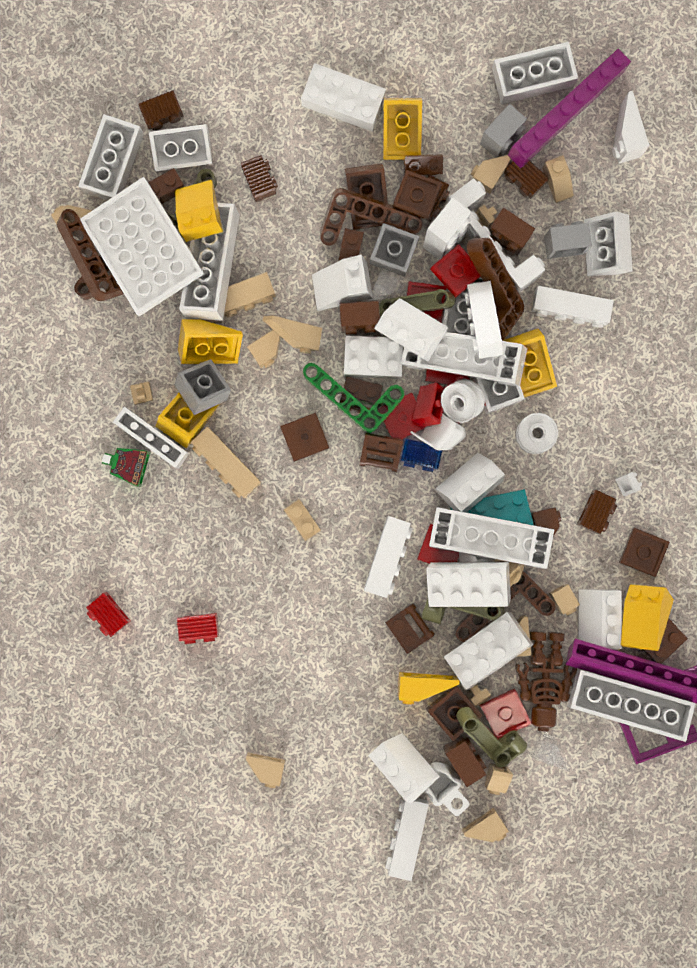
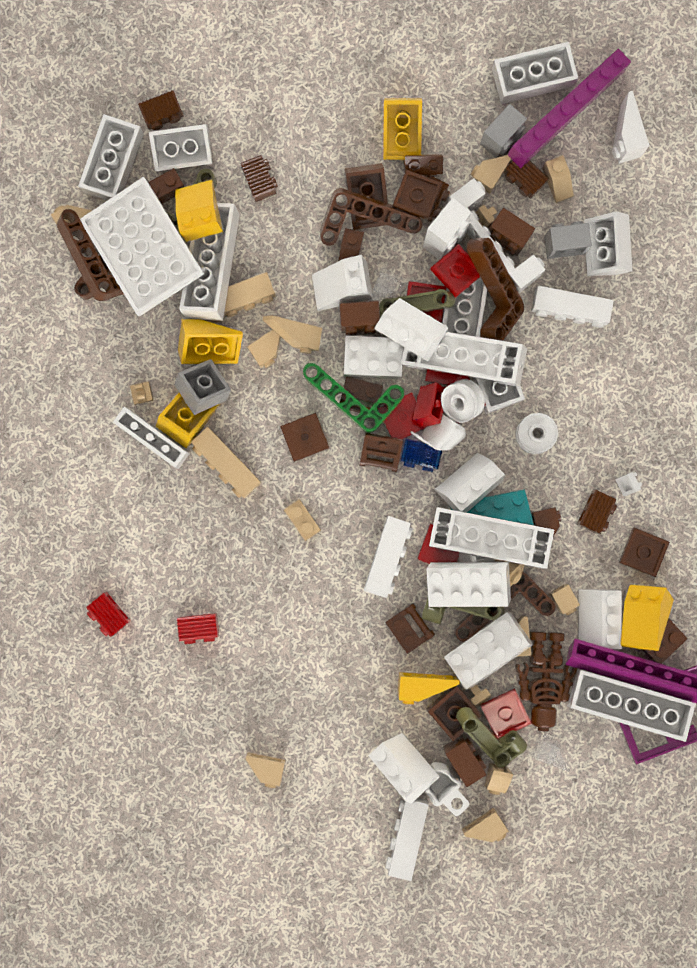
(128, 464): torso -> none
(343, 97): white brick -> none
(394, 249): light grey brick -> none
(484, 318): white brick -> none
(537, 369): yellow slope -> none

